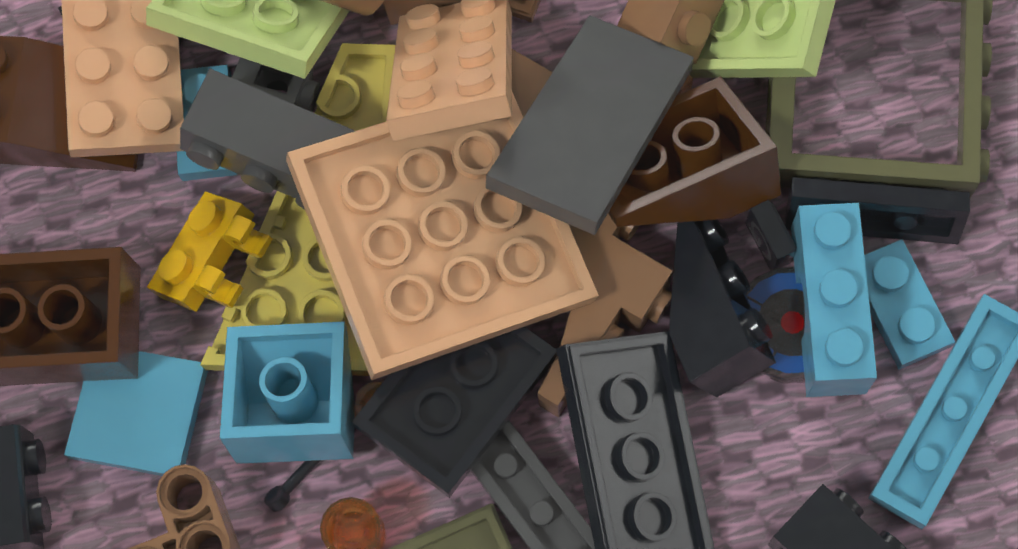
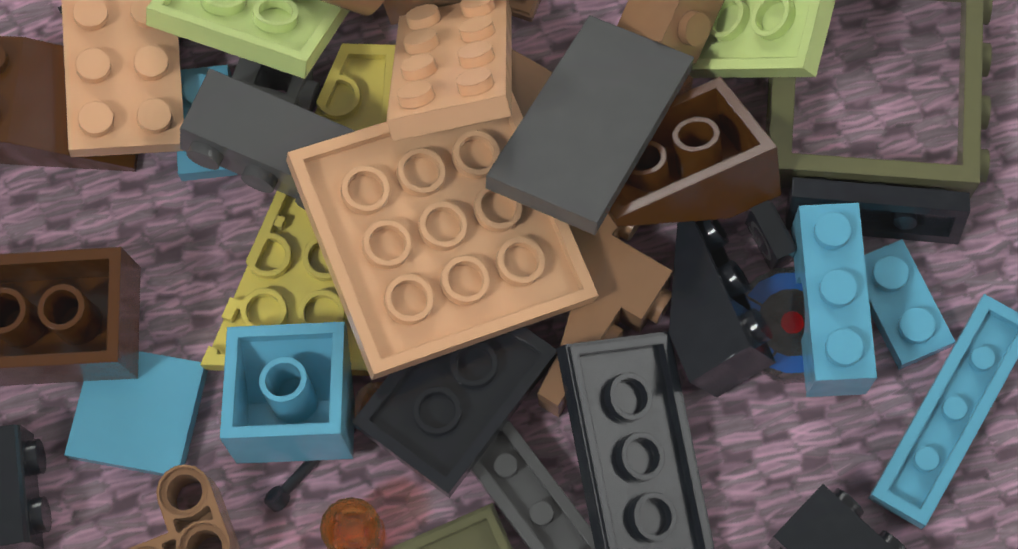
(201, 250): yellow plate -> none

